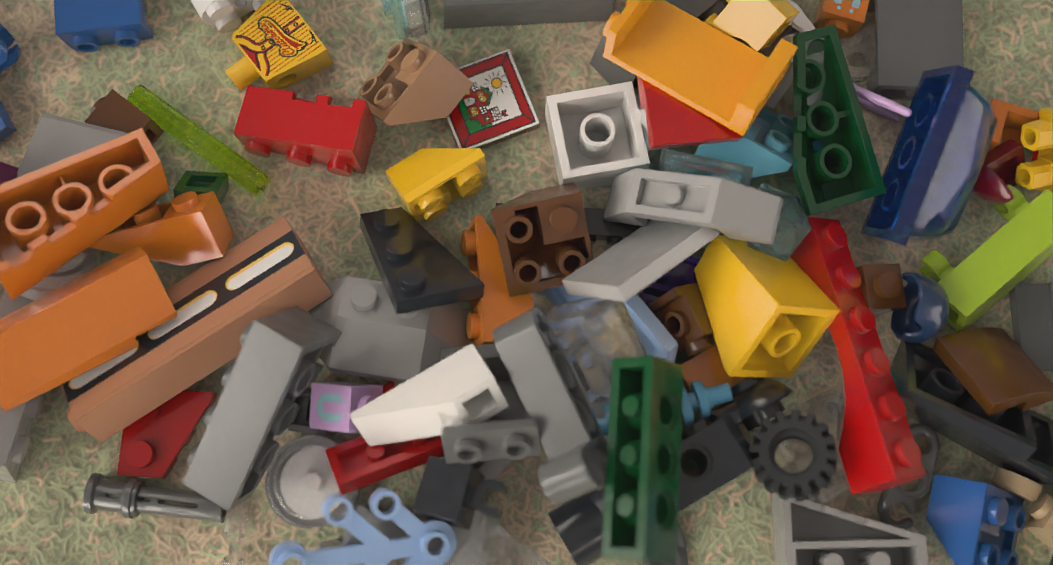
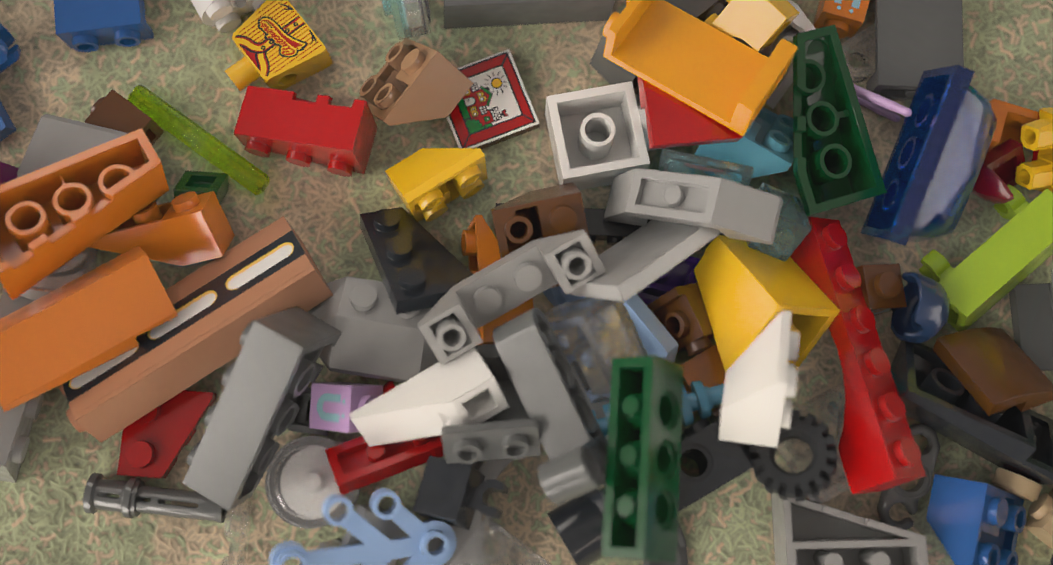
(505, 284): none -> light grey slope
(758, 384): none -> white slope

